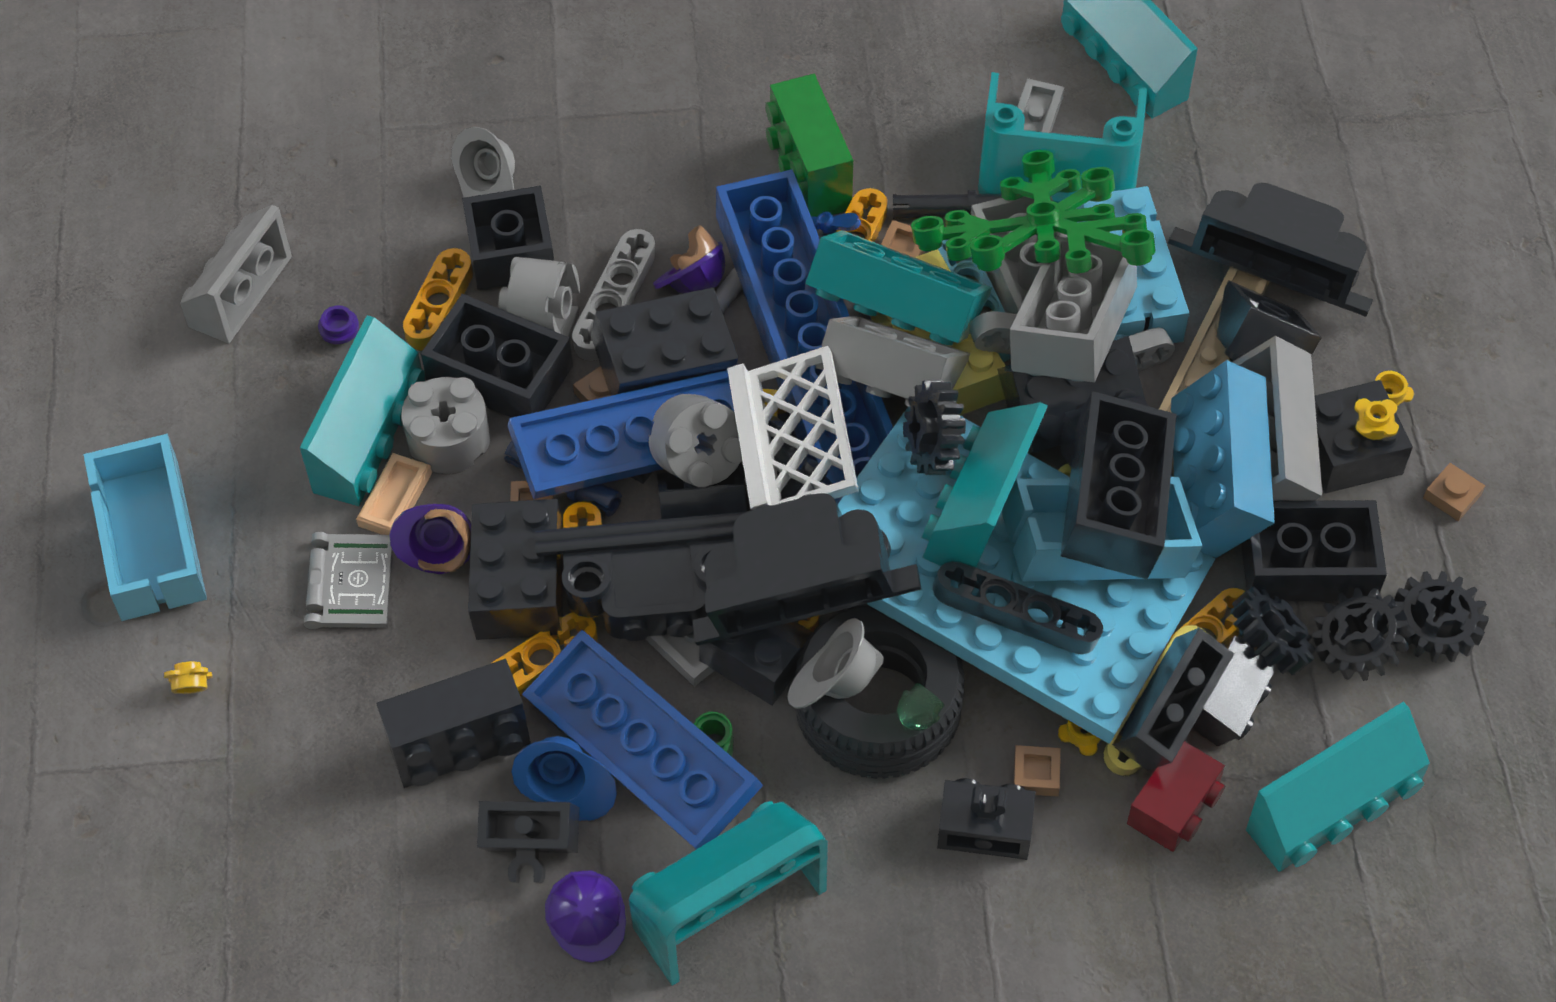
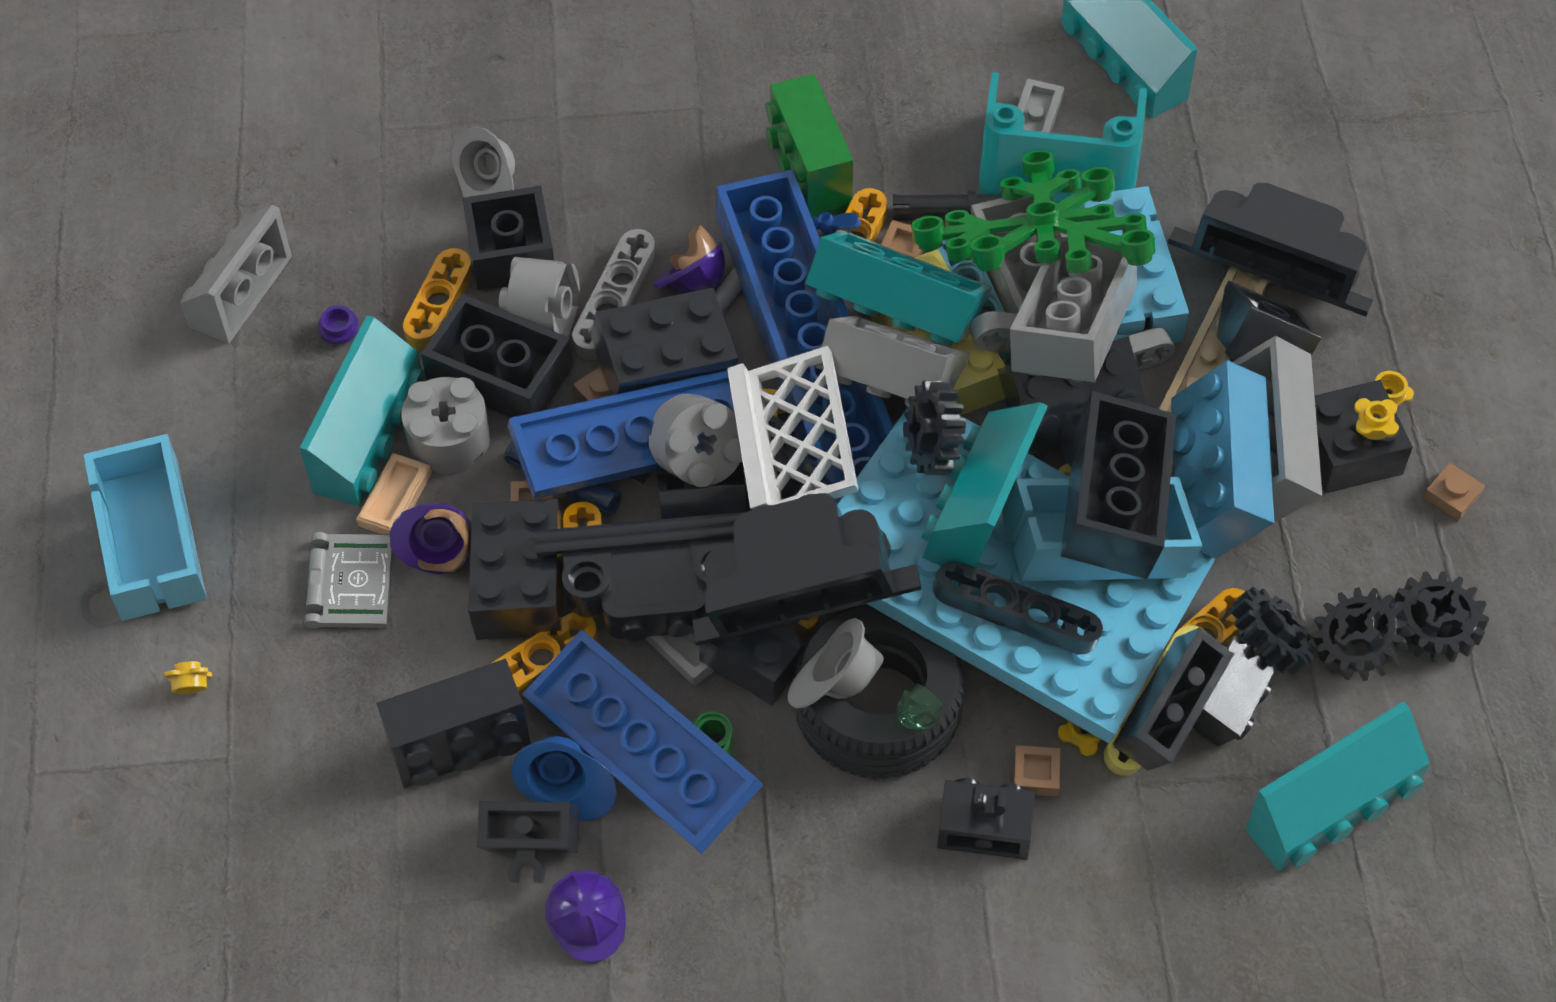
(724, 876): teal windscreen -> none
(1175, 797): dark red brick -> none
(1317, 551): black brick -> none

